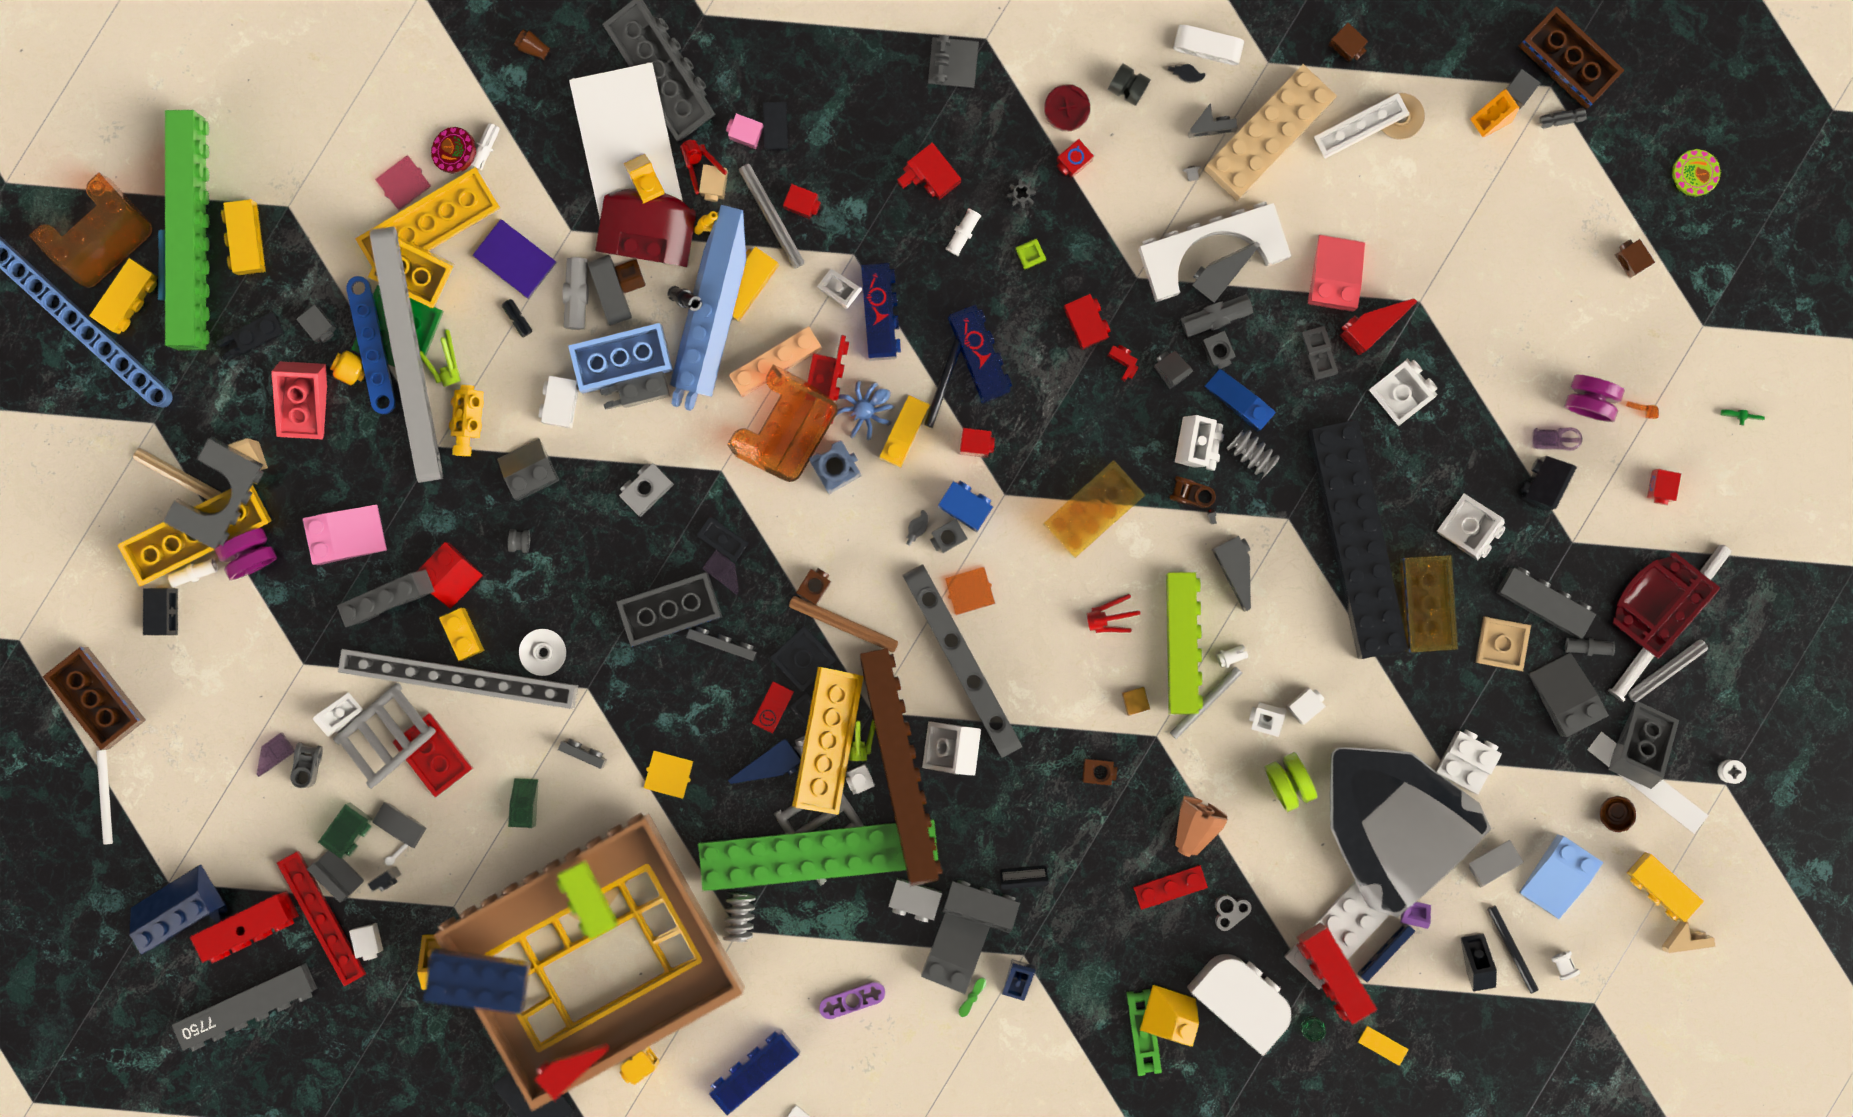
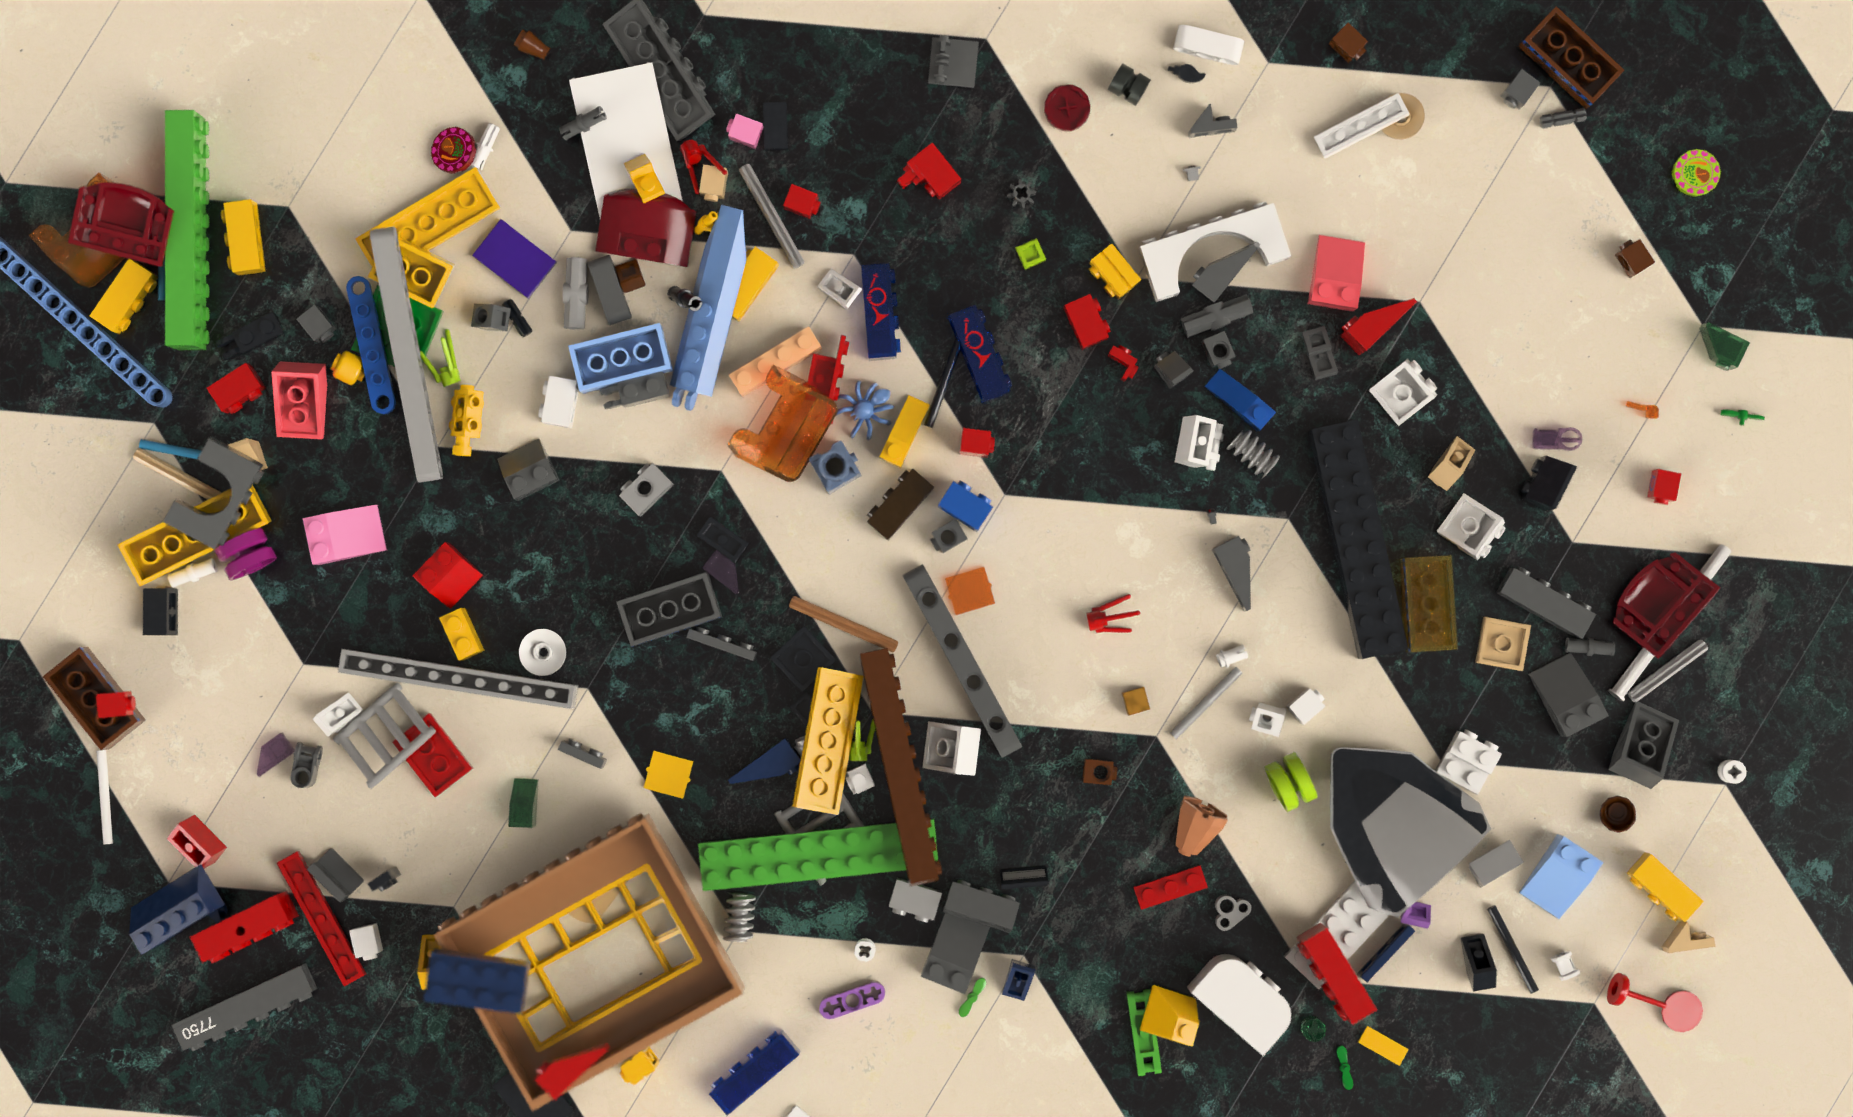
(115, 704): none -> red brick
(122, 222): none -> dark red slope
(169, 449): none -> dark azure bar
(196, 842): none -> red brick
(237, 388): none -> red brick
(346, 830): clear green brick -> none
(385, 597): dark grey arch -> none
(390, 860): white hinge -> none
(399, 825): dark grey slope -> none
(403, 182): clear pink piece -> none
(490, 317): none -> dark grey brick
(519, 541): dark grey wheel -> none
(582, 123): none -> dark grey pin
(586, 900): lime brick -> none
(772, 707): red tile -> none
(804, 590): reddish brown brick -> none
(865, 942): none -> white bush
(899, 503): none -> dark brown brick
(917, 527): dark grey piece -> none
(963, 232): white pin -> none
(1074, 159): red brick -> none
(1093, 509): clear yellow brick -> none
(1114, 271): none -> yellow brick
(1183, 644): lime brick -> none
(1191, 492): reddish brown piece -> none
(1270, 132): tan brick -> none
(1344, 1067): none -> green piece
(1451, 463): none -> tan slope
(1495, 114): light orange slope -> none
(1594, 398): magenta wheel -> none
(1661, 794): white sticker -> none
(1679, 1011): none -> piece
(1723, 346): none -> clear green slope

